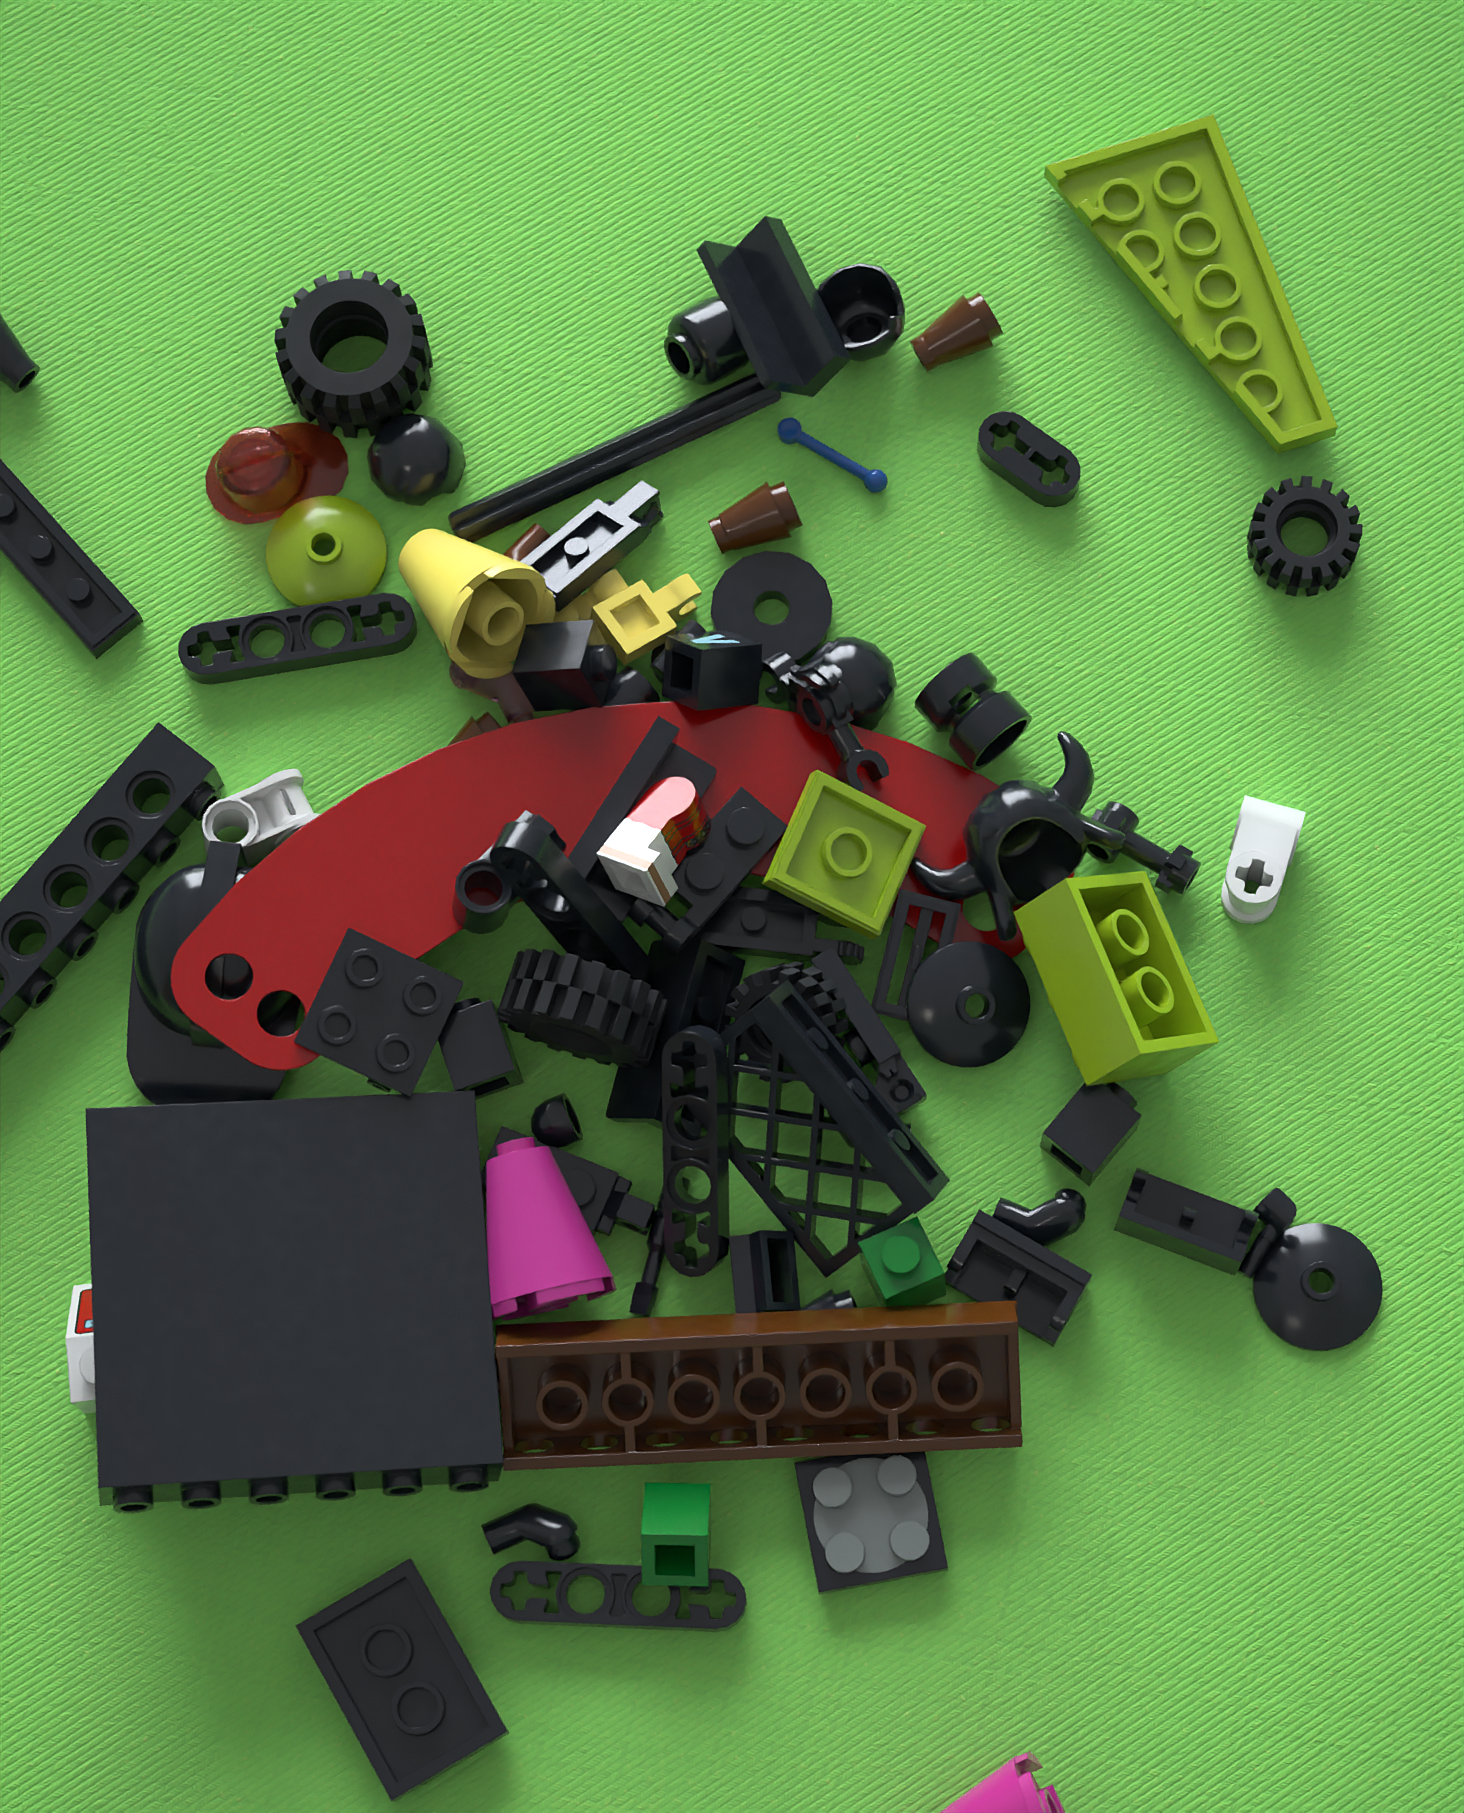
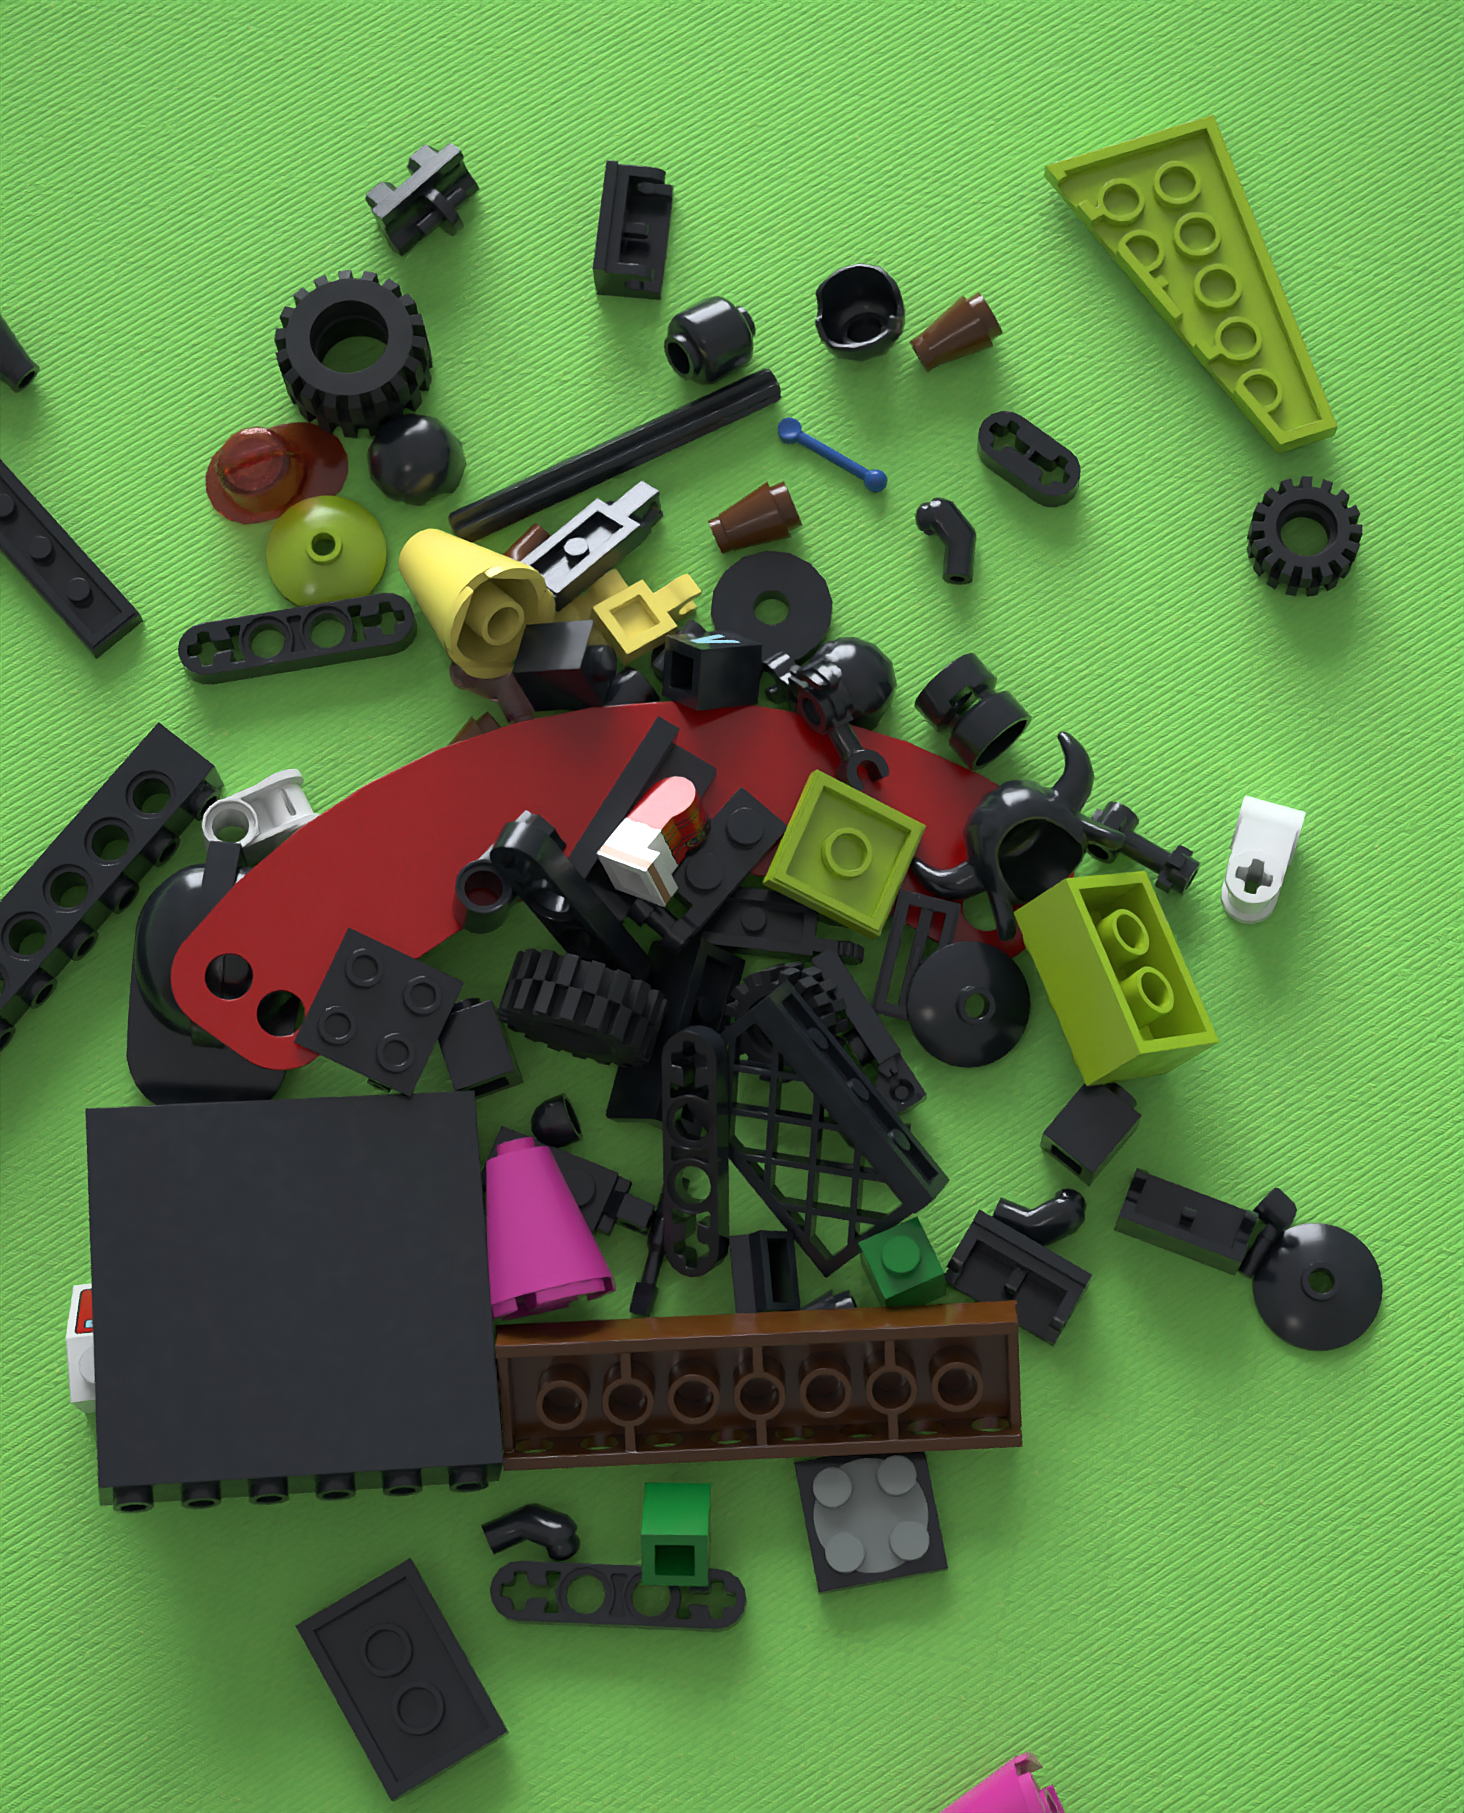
(425, 200): none -> black hips
(632, 231): none -> black hinge
(776, 309): black panel -> none
(956, 533): none -> black arm

